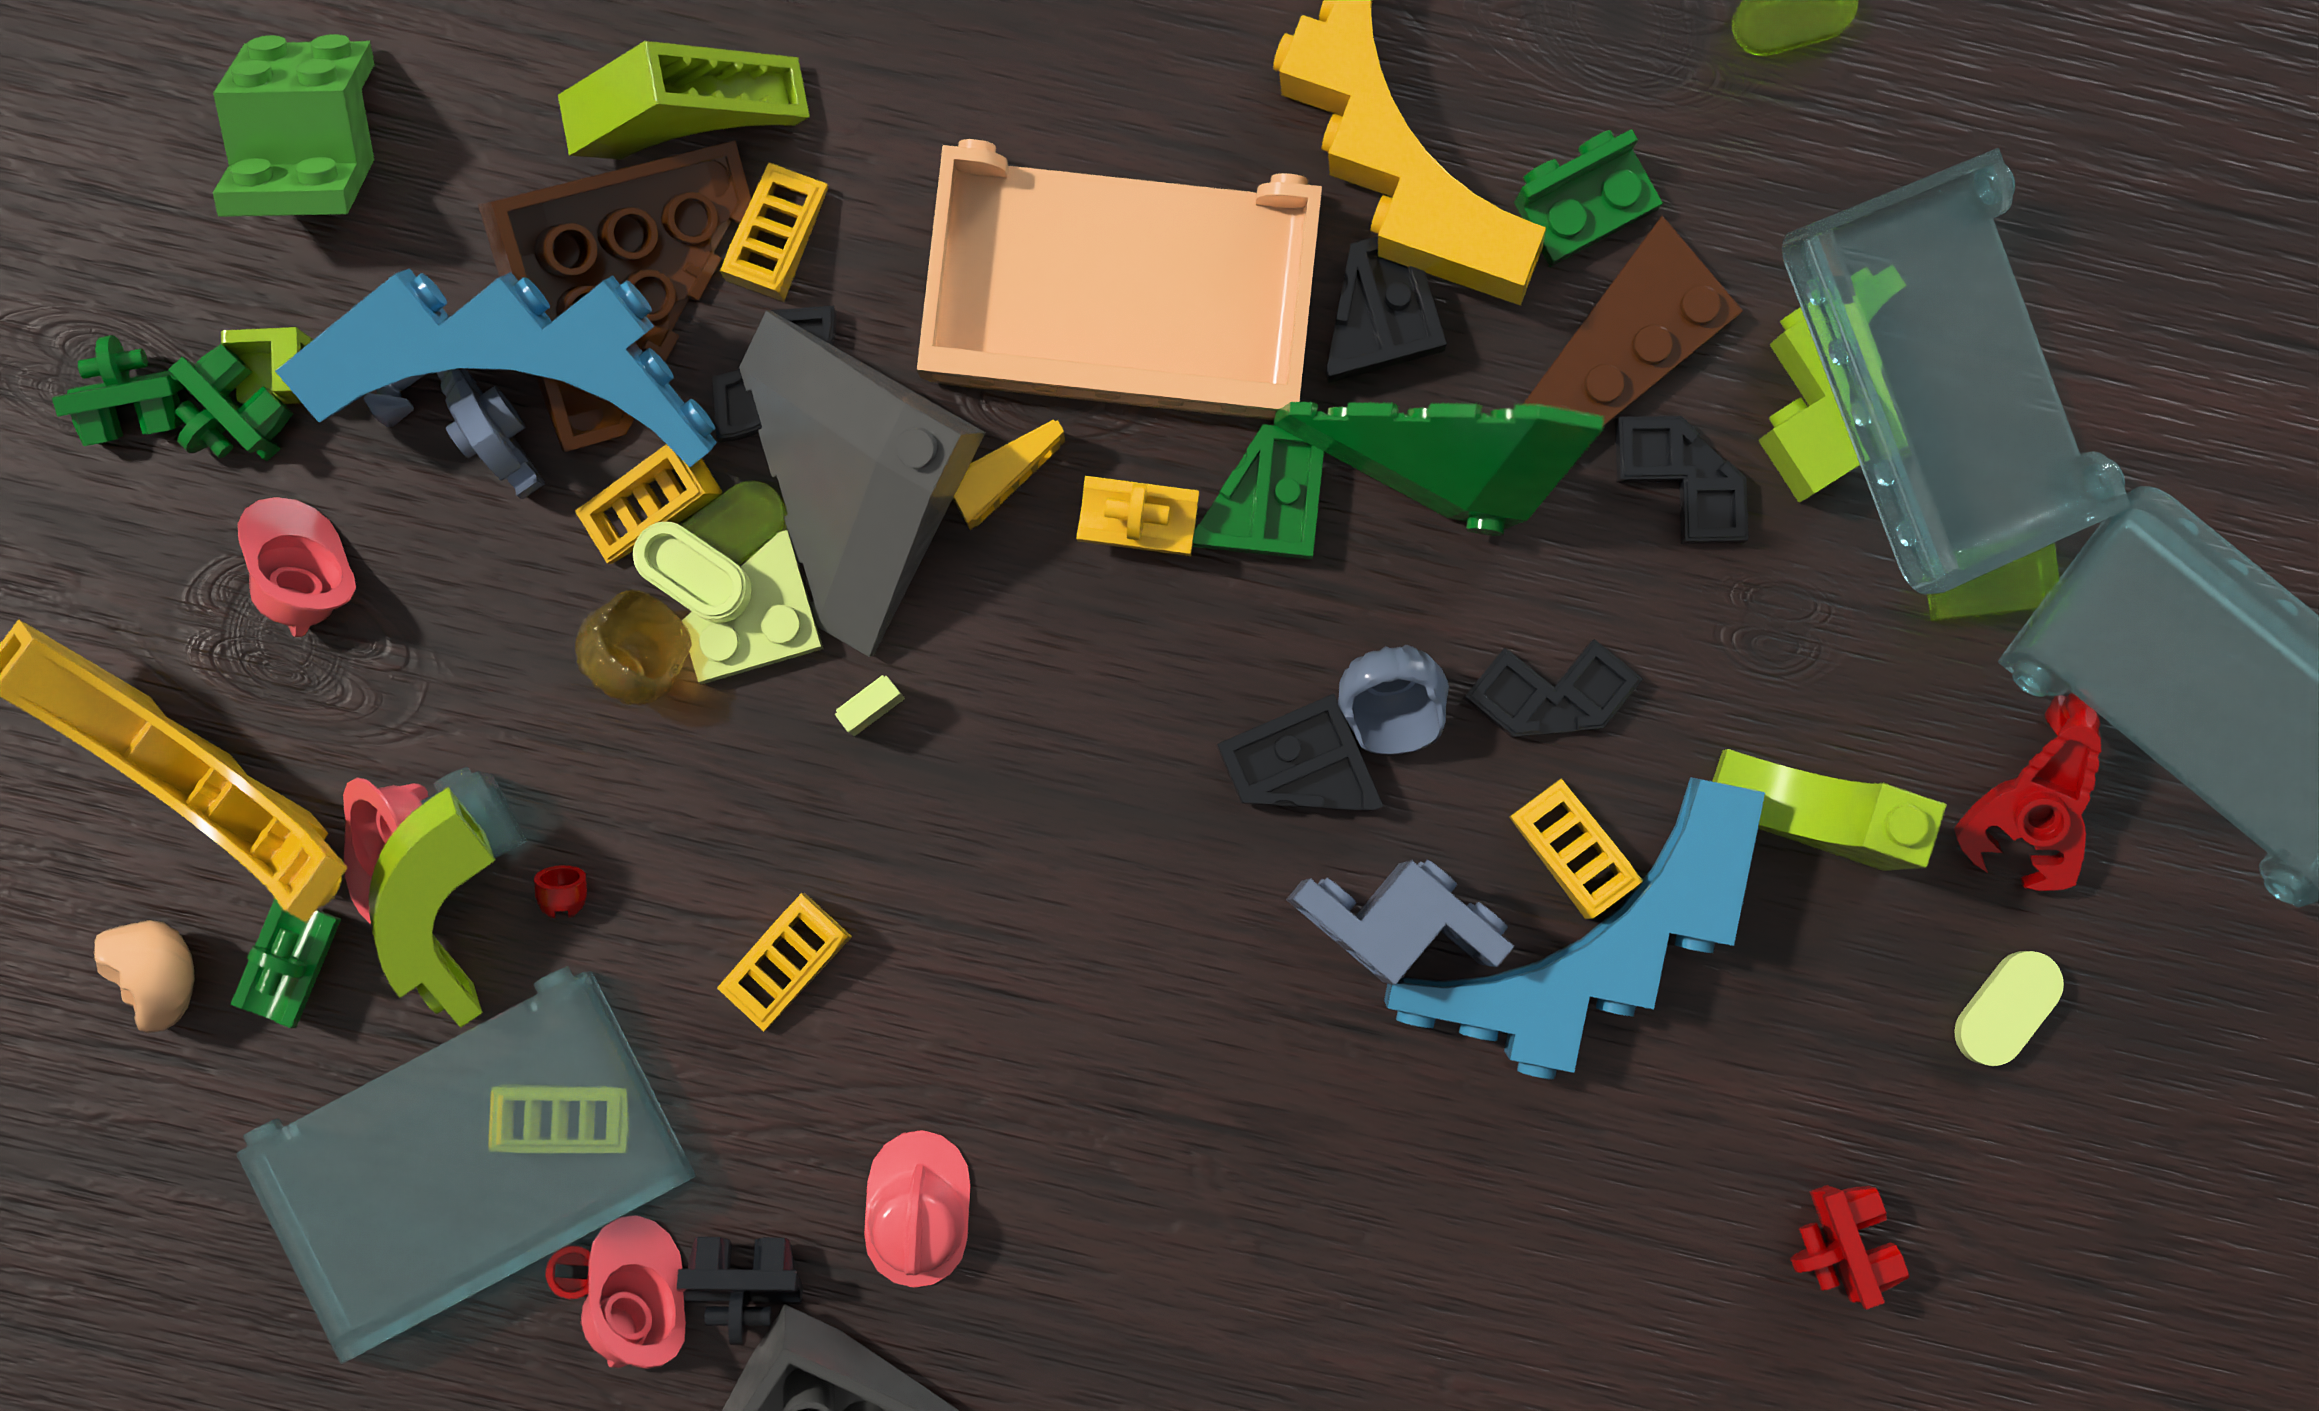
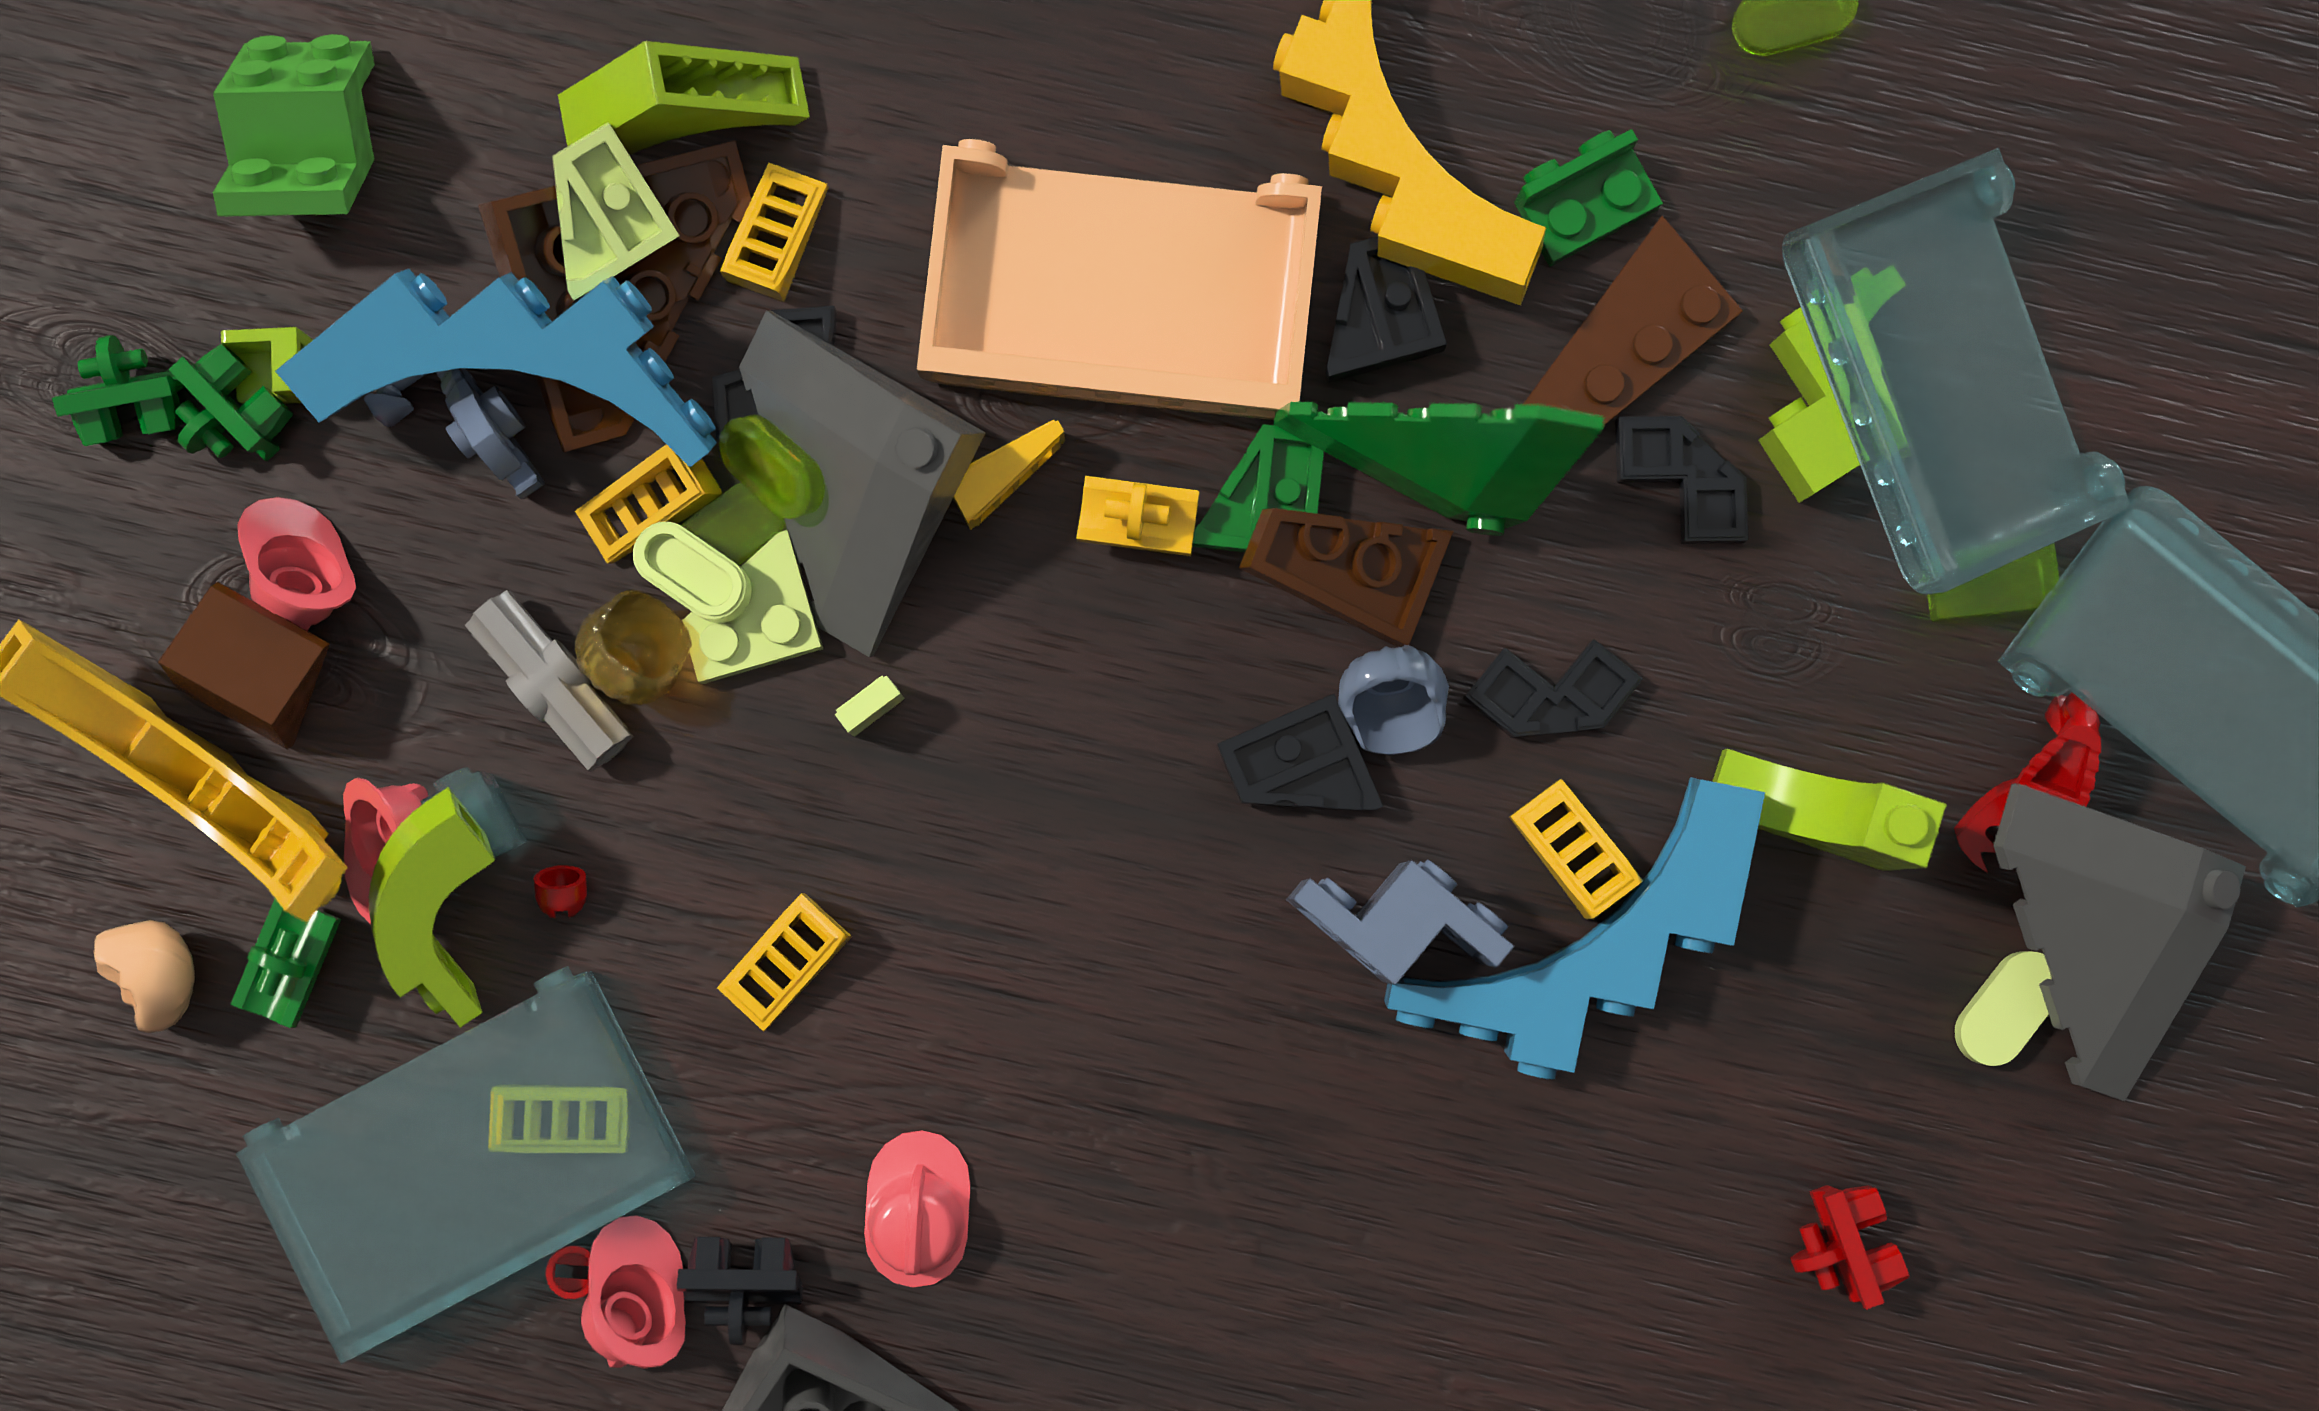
(246, 663): none -> reddish brown slope
(548, 680): none -> light grey piece
(604, 211): none -> yellowish green wing
(772, 466): none -> clear neon green tile
(1350, 568): none -> reddish brown wing
(2119, 923): none -> dark grey slope

